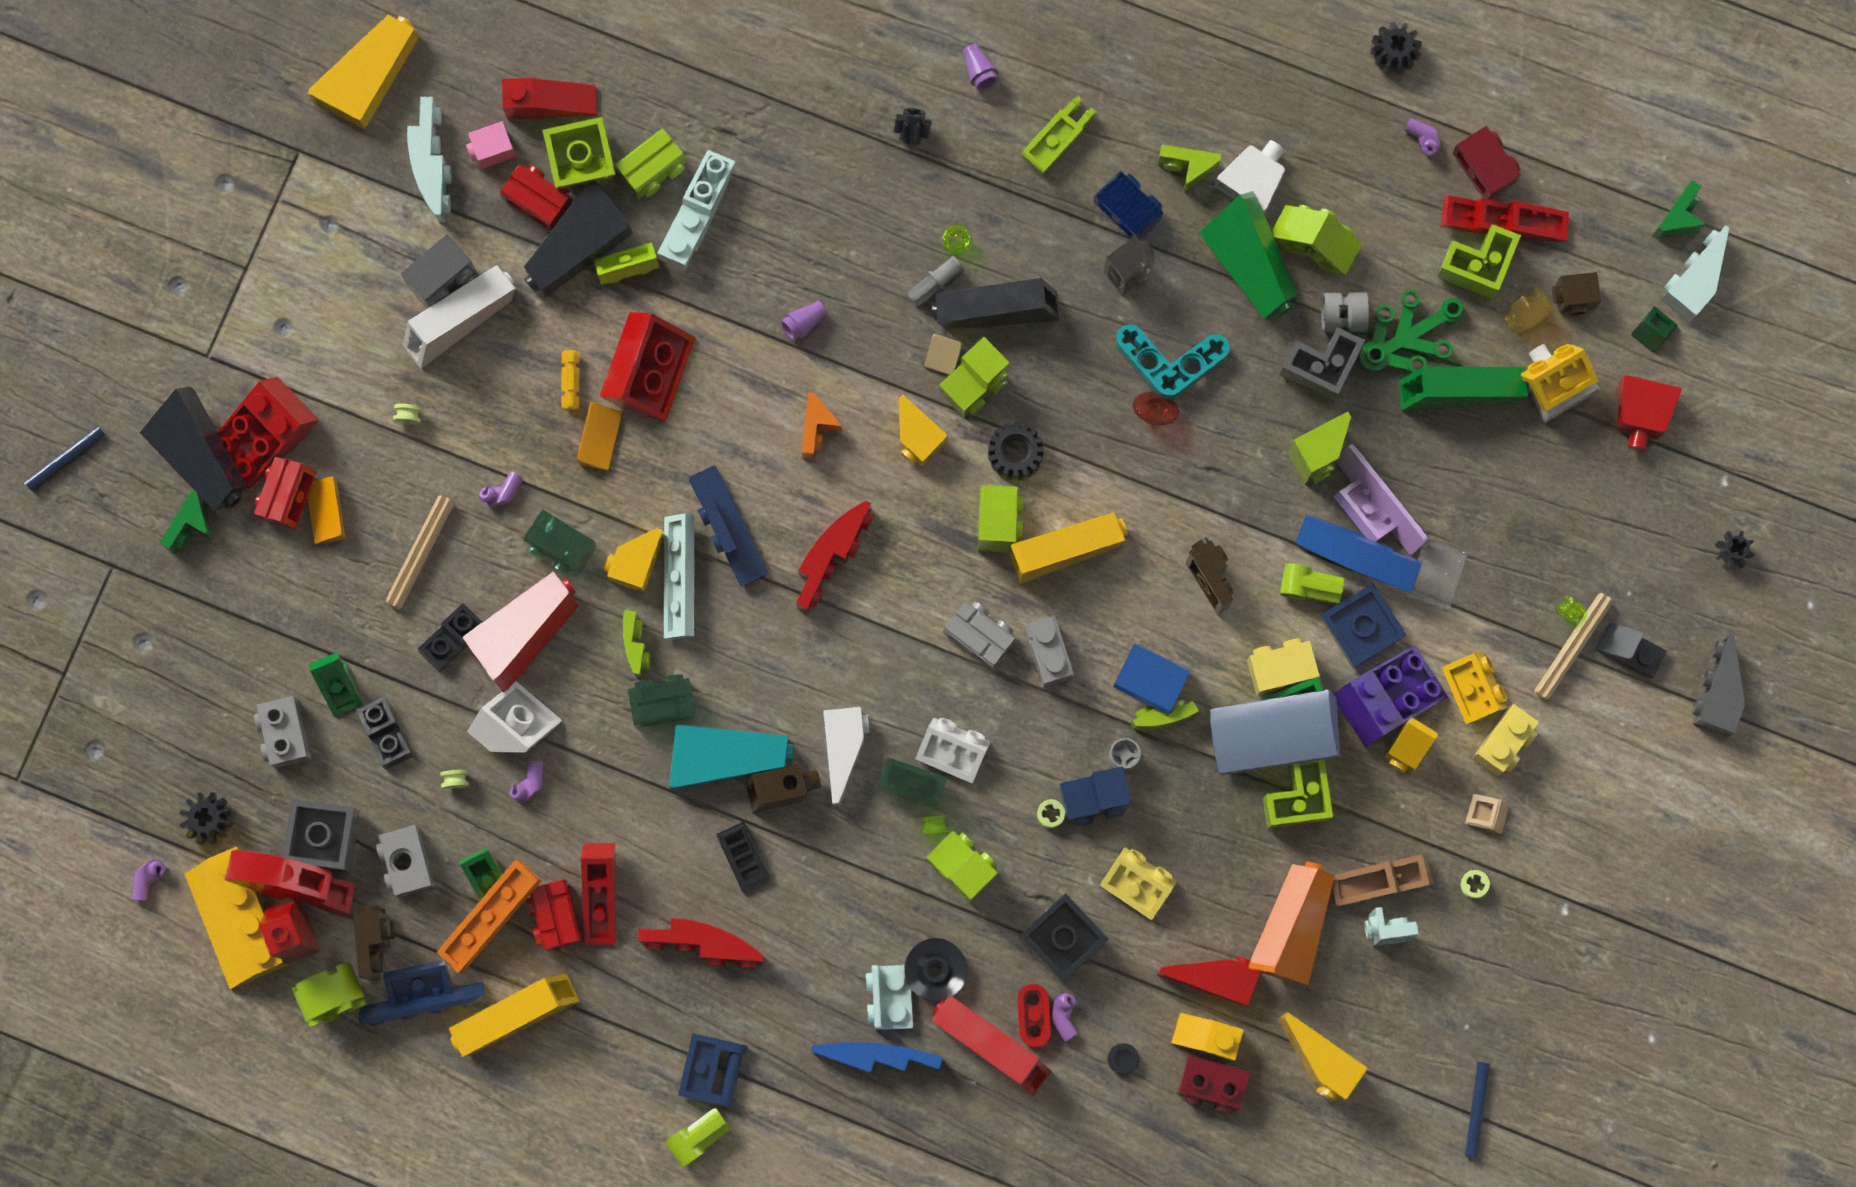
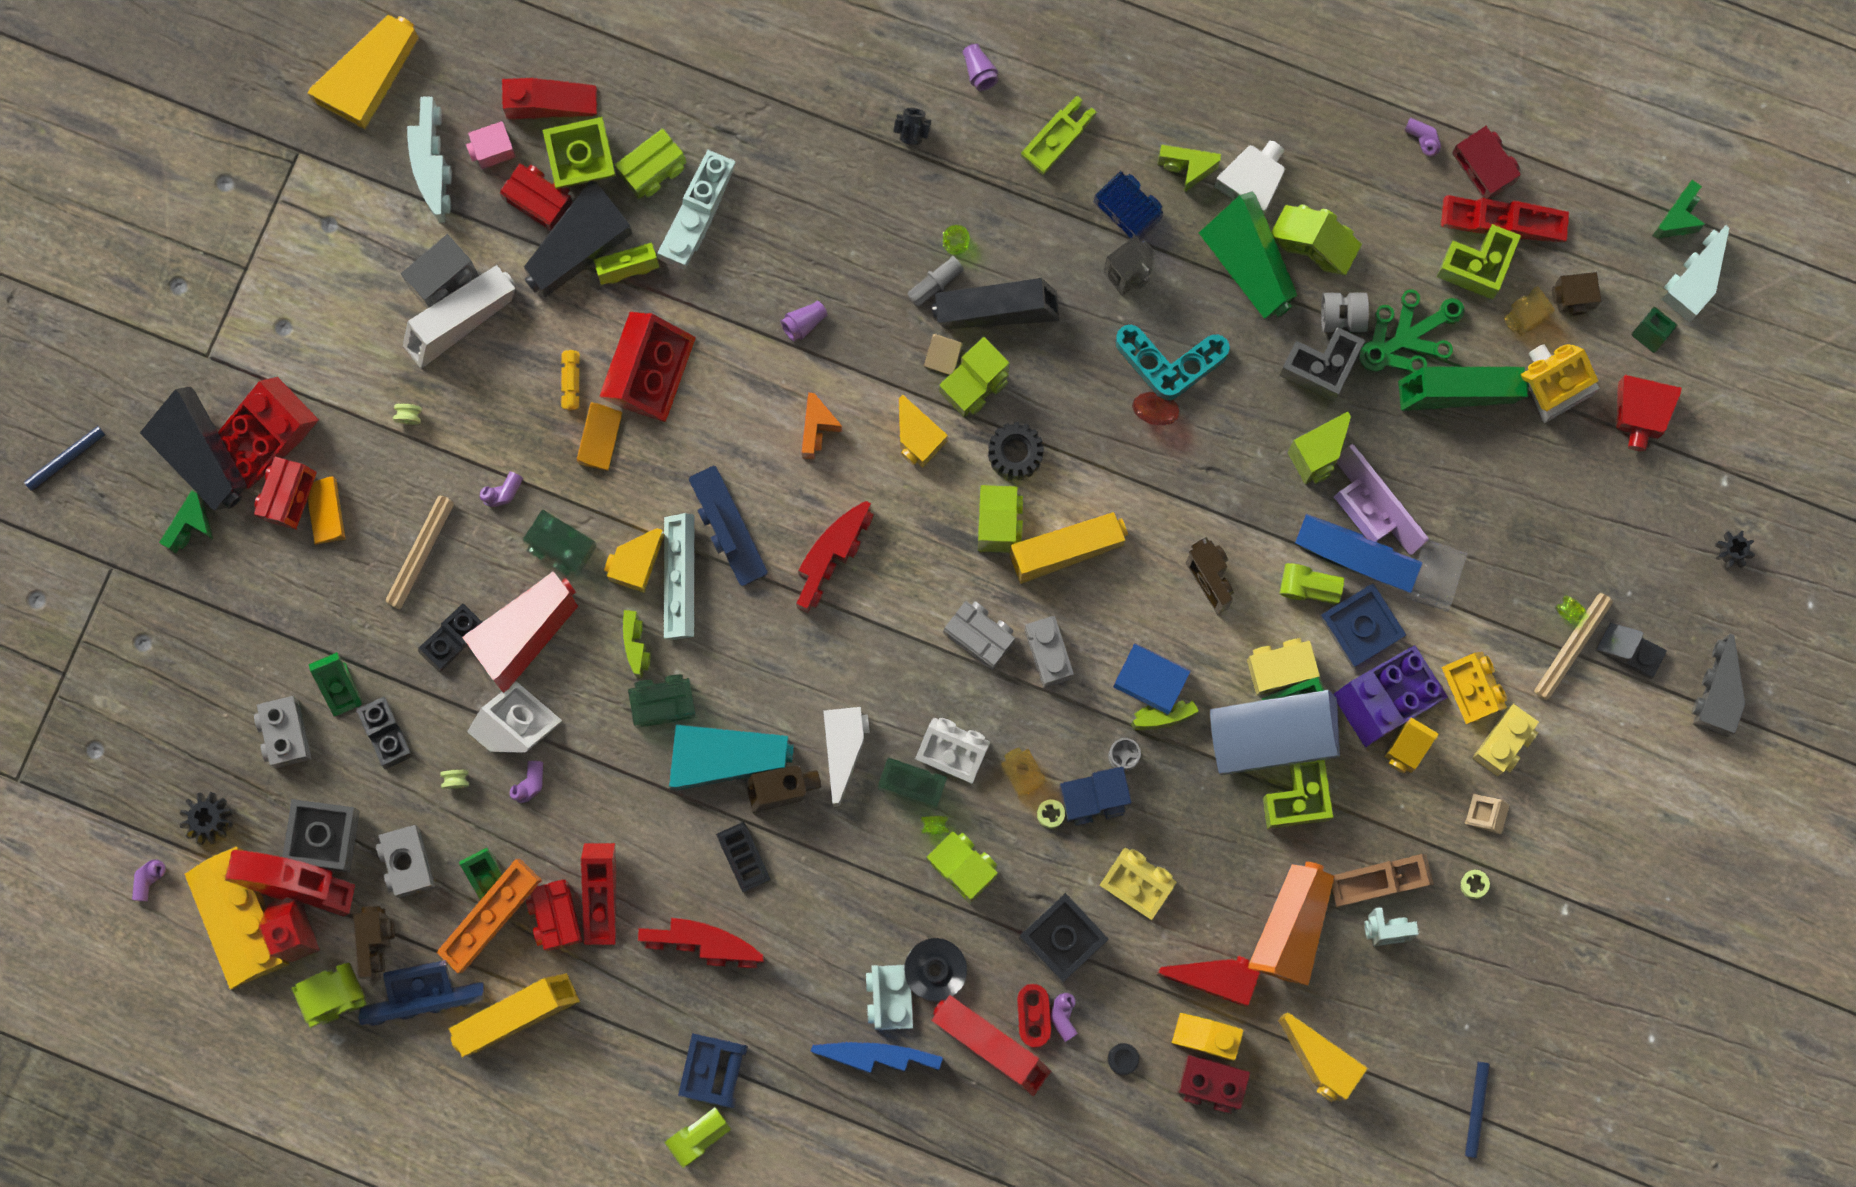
(1022, 783): none -> clear yellow brick
(1393, 35): black gear -> none

